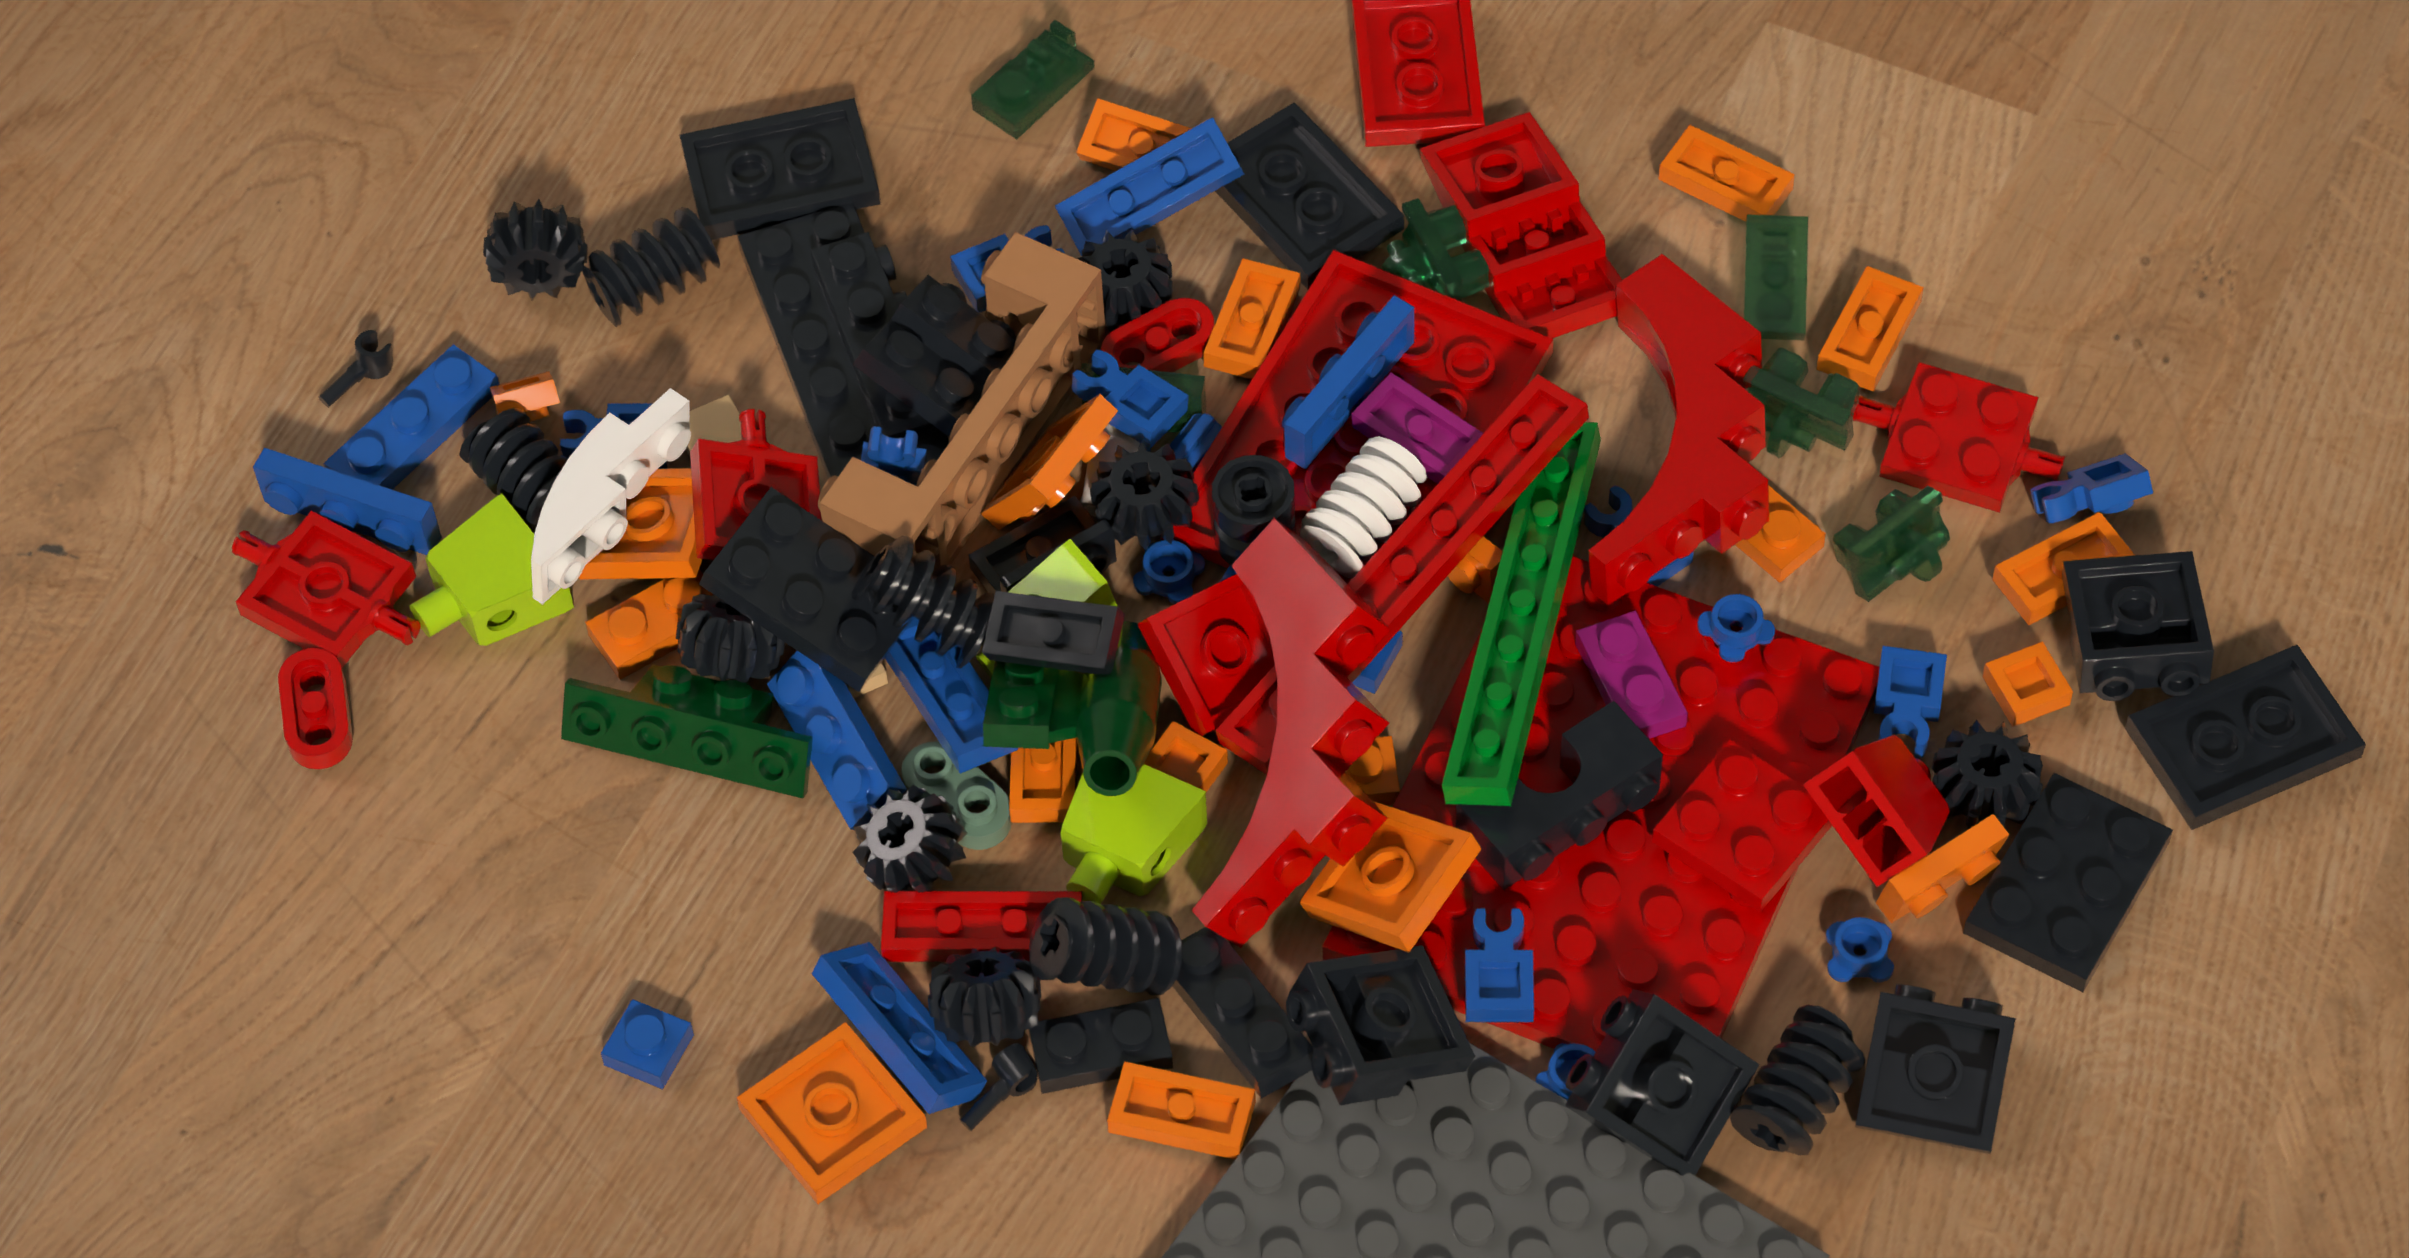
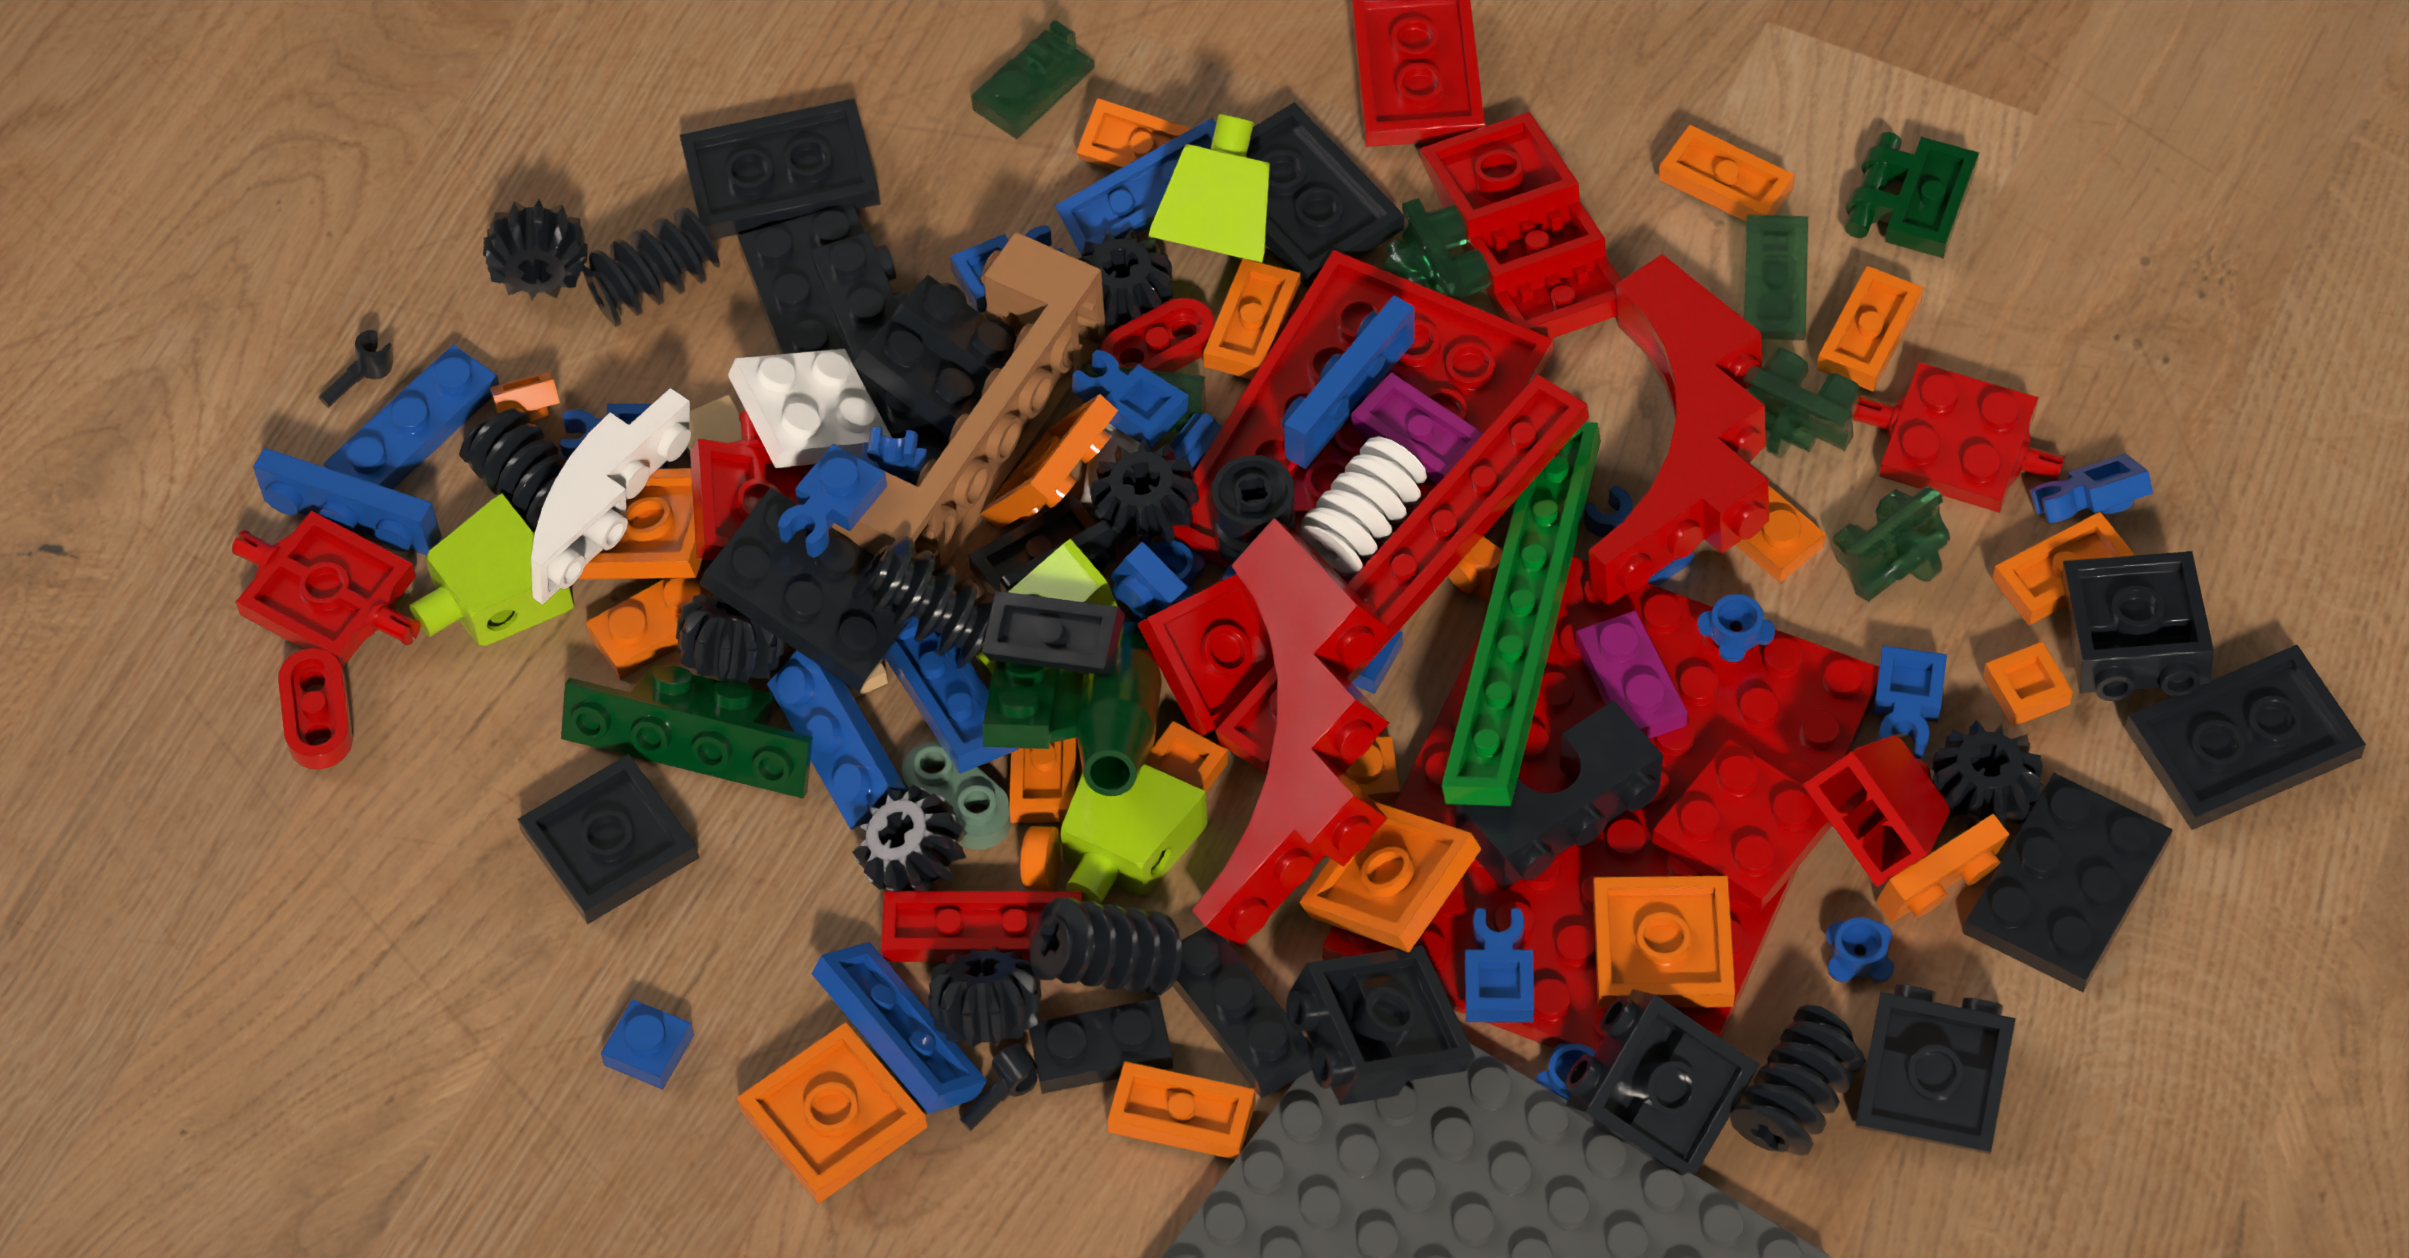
(608, 838): none -> black plate
(805, 404): none -> white plate
(832, 492): none -> blue plate
(1041, 858): none -> orange tile
(1145, 584): none -> blue plate
(1217, 195): none -> lime torso
(1664, 939): none -> orange plate
(1929, 200): none -> dark green plate

